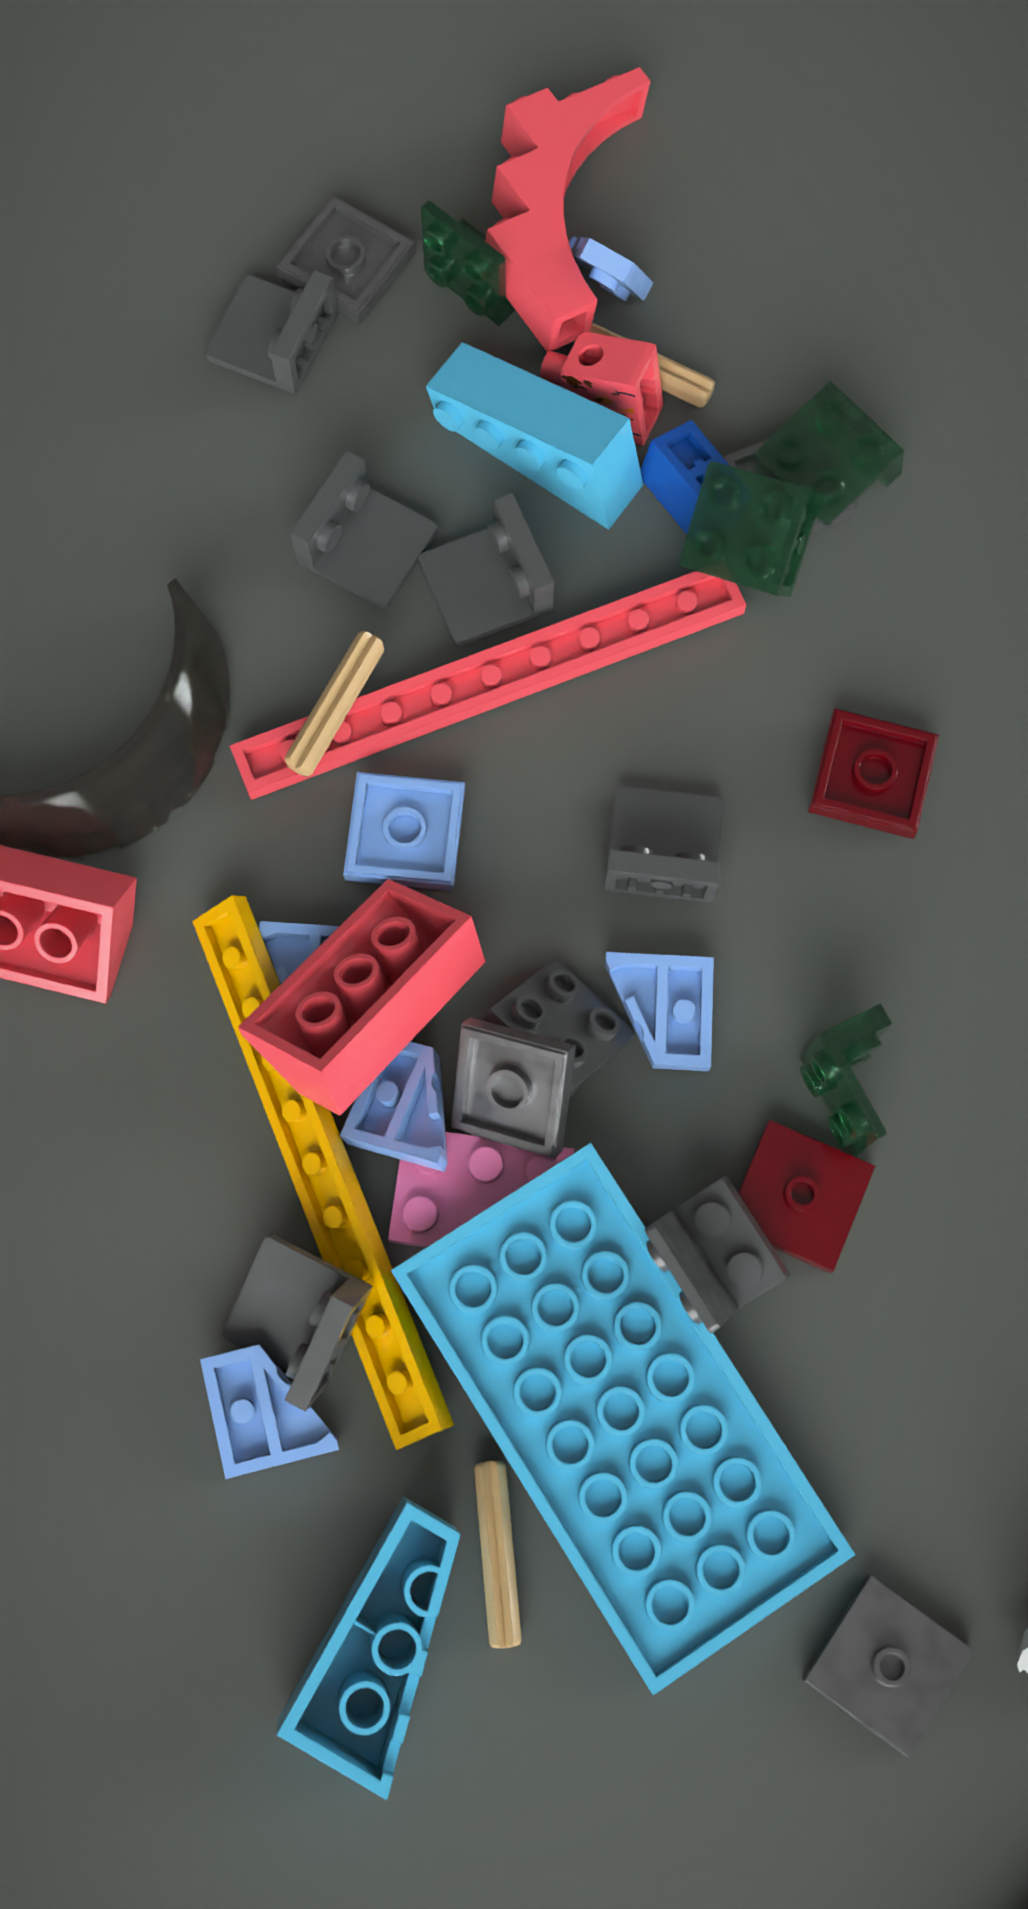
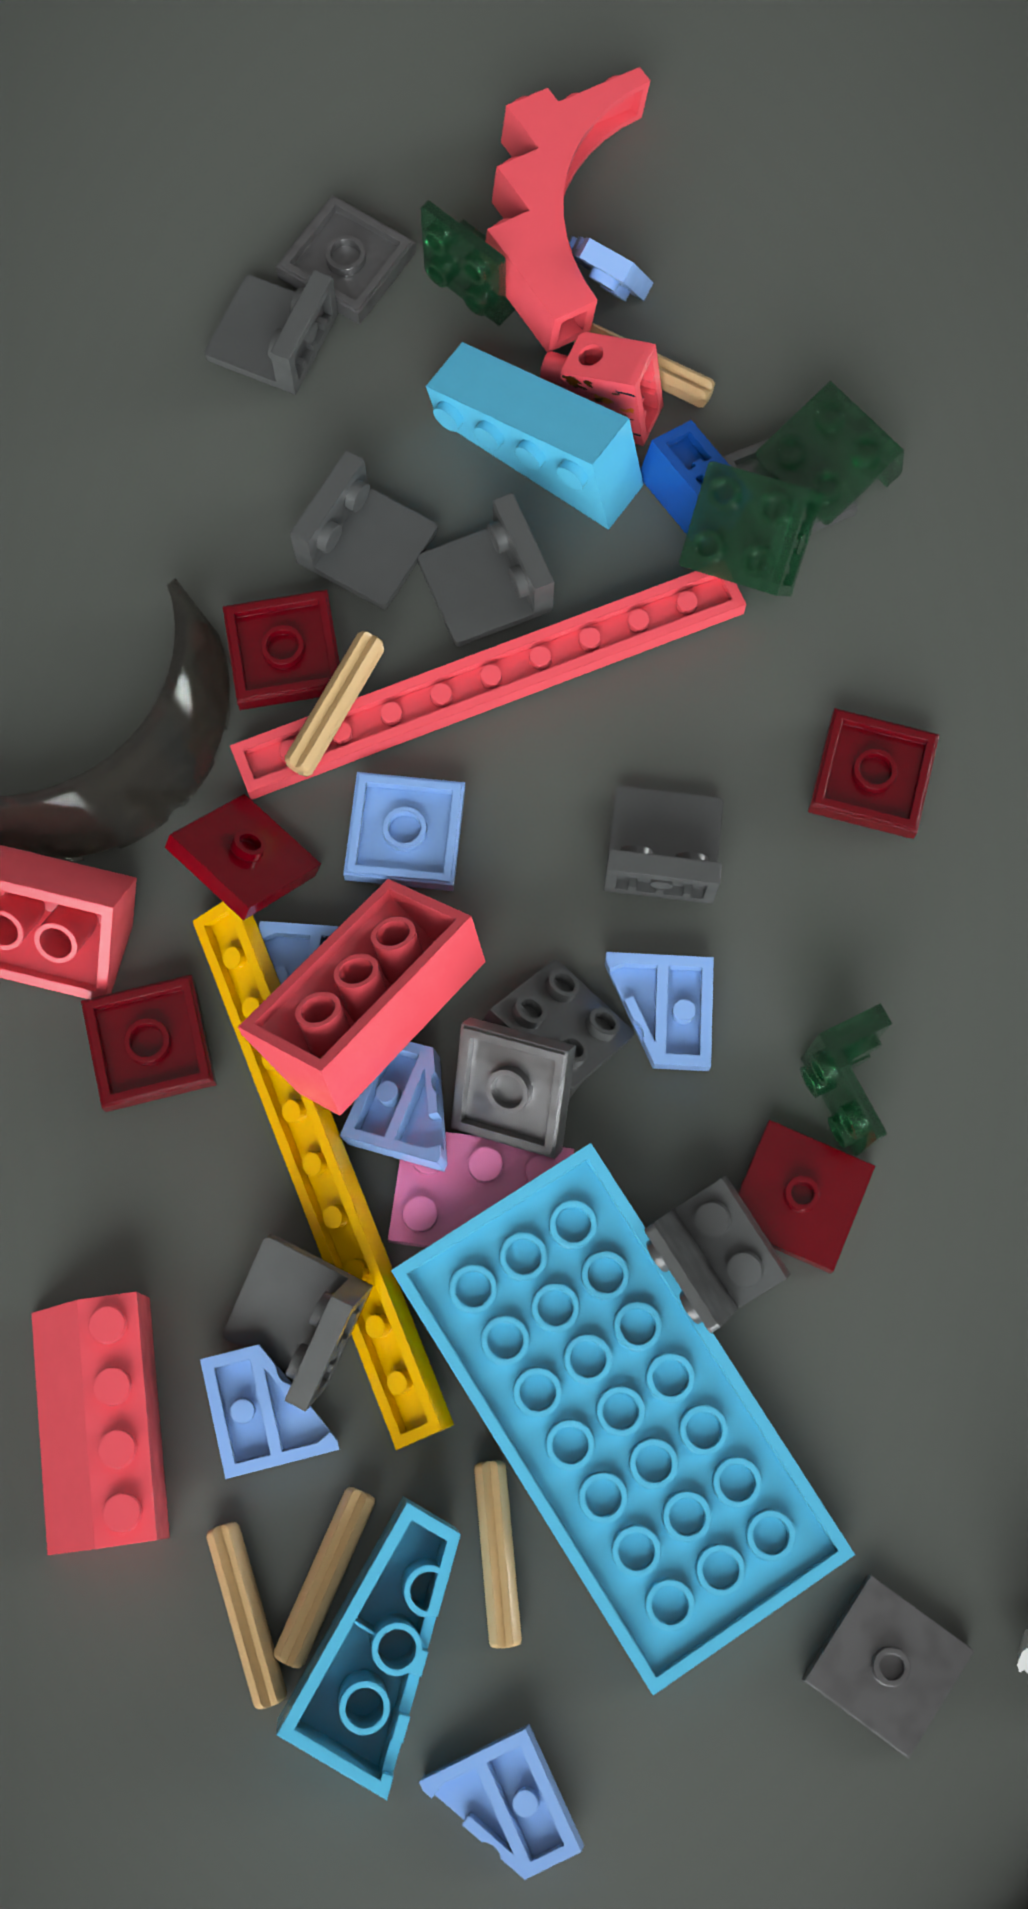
(99, 1424): none -> coral slope
(148, 1043): none -> dark red plate
(242, 856): none -> dark red plate
(246, 1615): none -> tan axle
(281, 648): none -> dark red plate
(324, 1577): none -> tan axle
(509, 1802): none -> light blue wing

